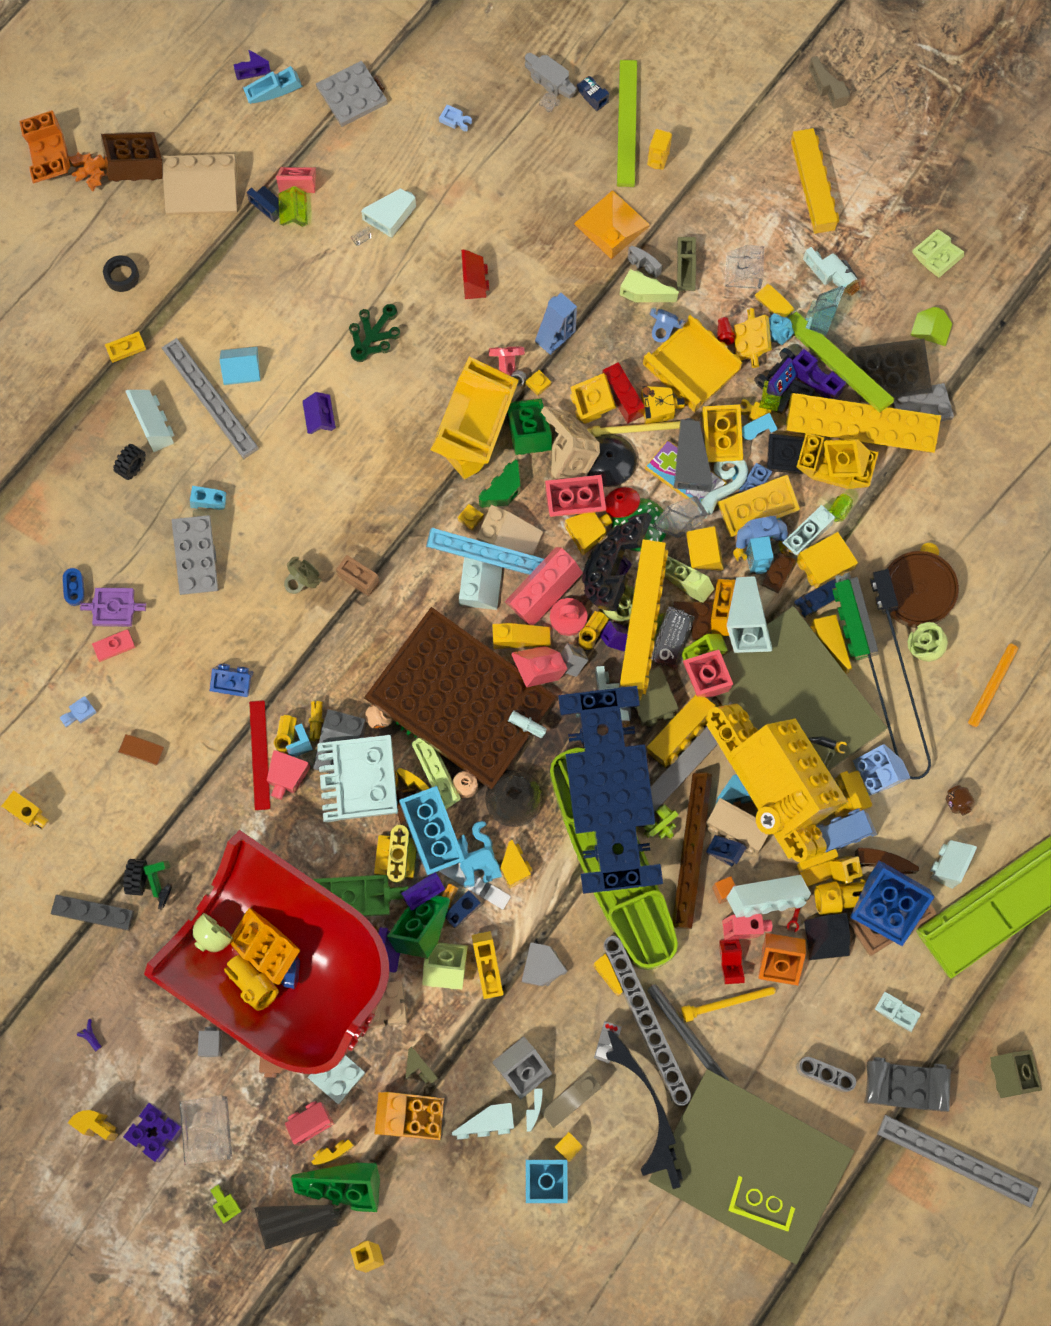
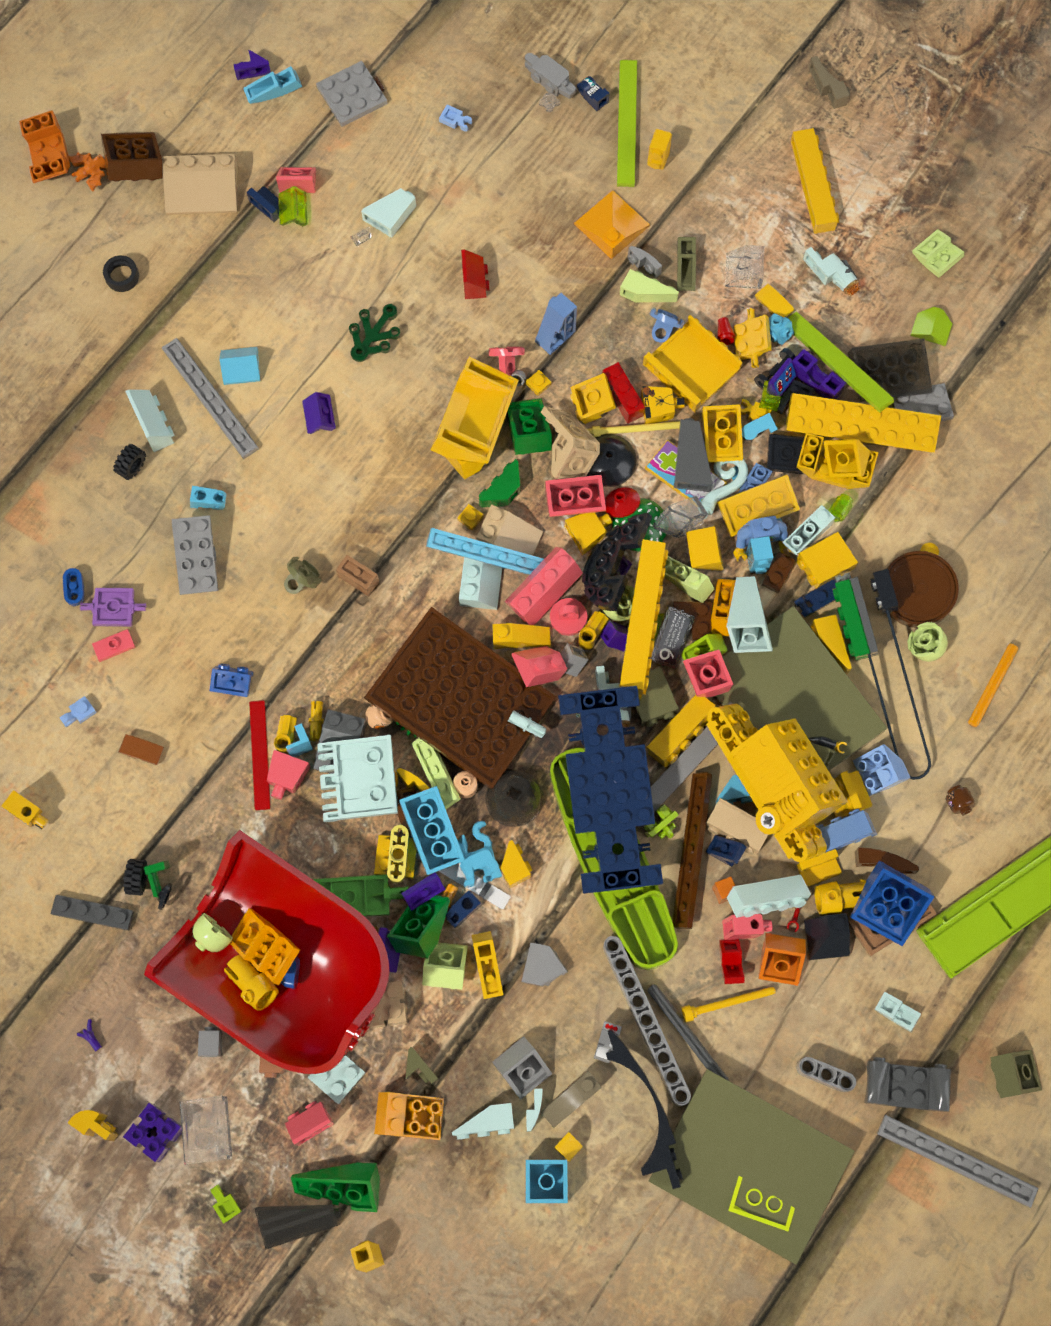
(125, 347): yellow plate -> none
(324, 1156): yellow slope -> none
(606, 971): yellow slope -> none
(823, 310): clear light blue slope -> none
(846, 869): yellow brick -> none
(952, 863): light aqua slope -> none

